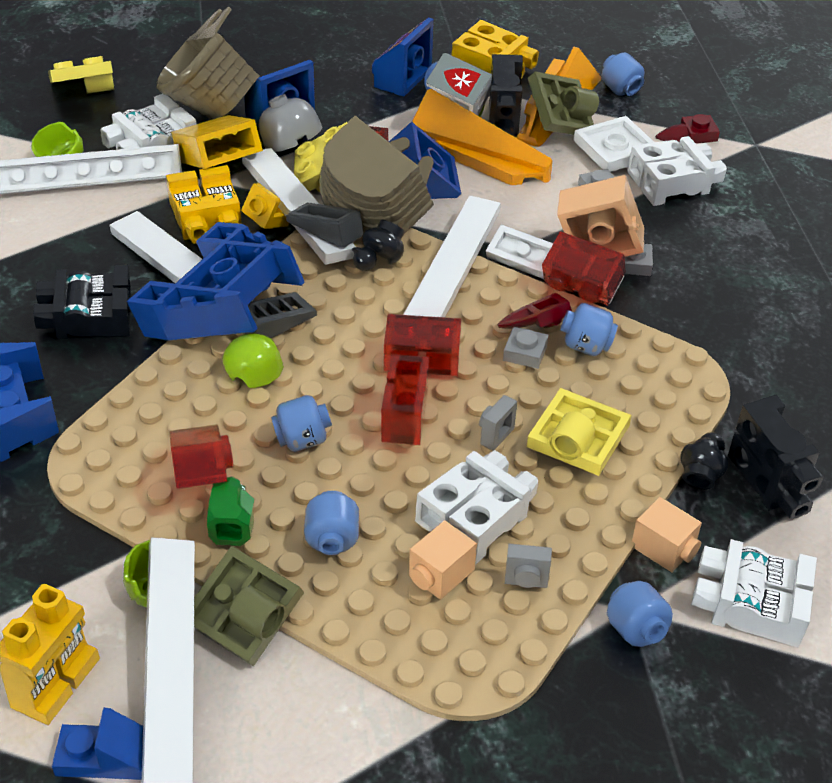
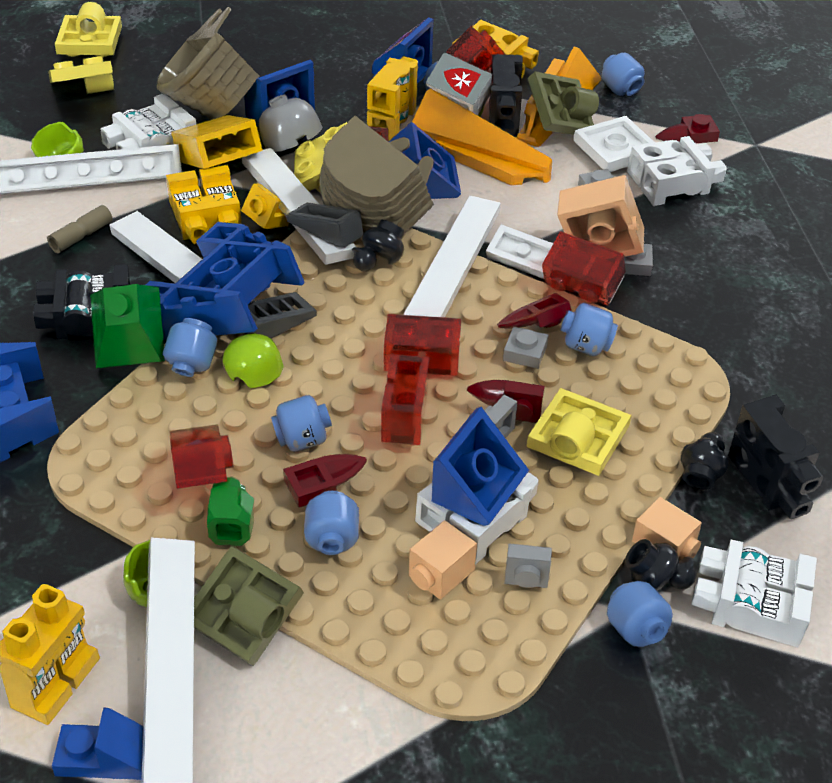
(77, 230): none -> dark tan piece
(84, 37): none -> light yellow plate
(127, 325): none -> green slope
(190, 347): none -> medium blue head
(321, 475): none -> dark red plate
(394, 94): none -> yellow hips
(475, 49): none -> clear red piece
(476, 470): none -> blue slope
(528, 396): none -> dark red plate
(659, 565): none -> black animal

